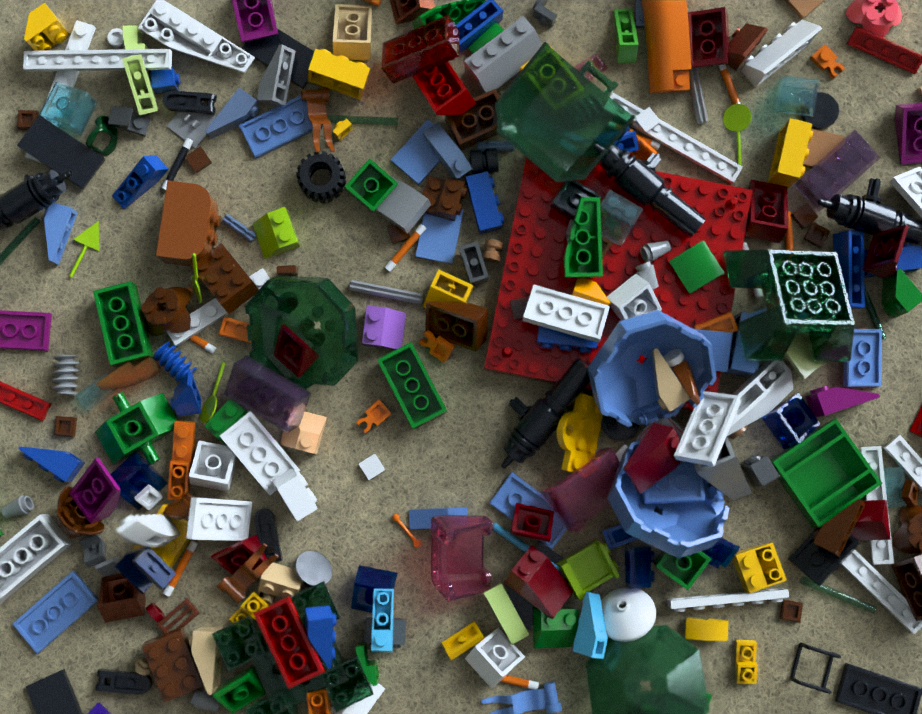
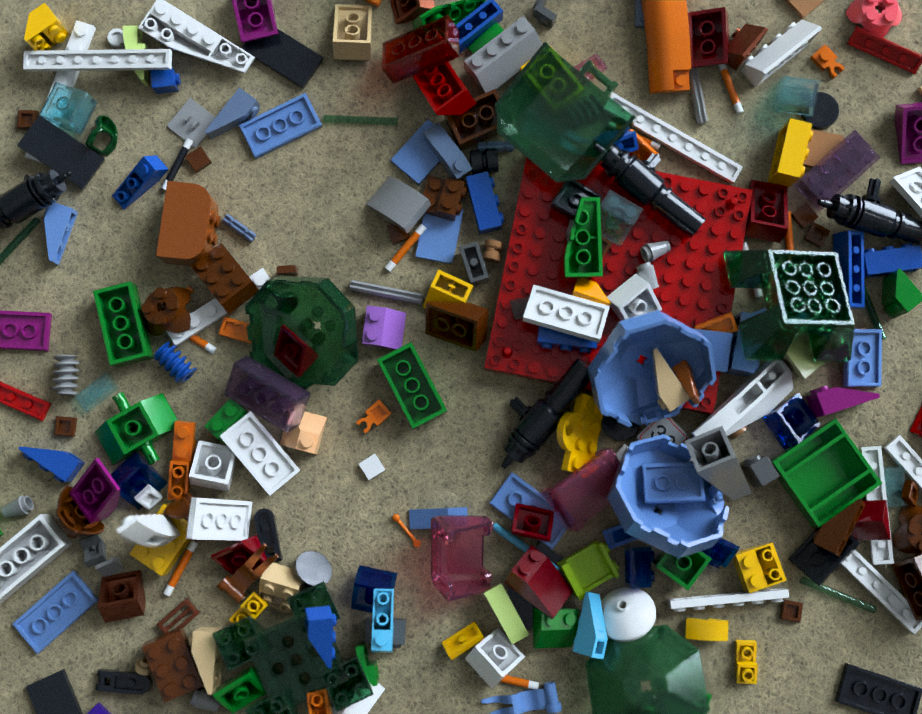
(88, 238): lime piece -> none
(128, 120): dark grey slope -> none
(129, 375): clear orange slope -> none
(140, 84): yellowish green slope -> none
(143, 568): dark blue panel -> none
(155, 612): dark red tile -> none
(186, 397): blue slope -> none
(190, 102): black plate -> none
(194, 278): lime piece -> none
(211, 403): lime piece -> none
(276, 79): light grey slope -> none
(276, 233): lime slope -> none
(289, 642): red slope -> none
(295, 495): white brick -> none
(317, 115): dark orange flag -> none
(317, 162): black tyre -> none
(338, 73): yellow brick -> none
(342, 128): yellow plate -> none
(370, 185): green slope -> none
(438, 346): orange plate -> none
(625, 36): bright green slope -> none
(647, 120): white tile -> none
(653, 457): dark red slope -> none
(674, 357): white tile -> none
(696, 267): green slope -> none
(707, 428): white plate -> none
(736, 119): lime piece -> none
(831, 655): black piece -> none
(885, 251): dark red slope -> none

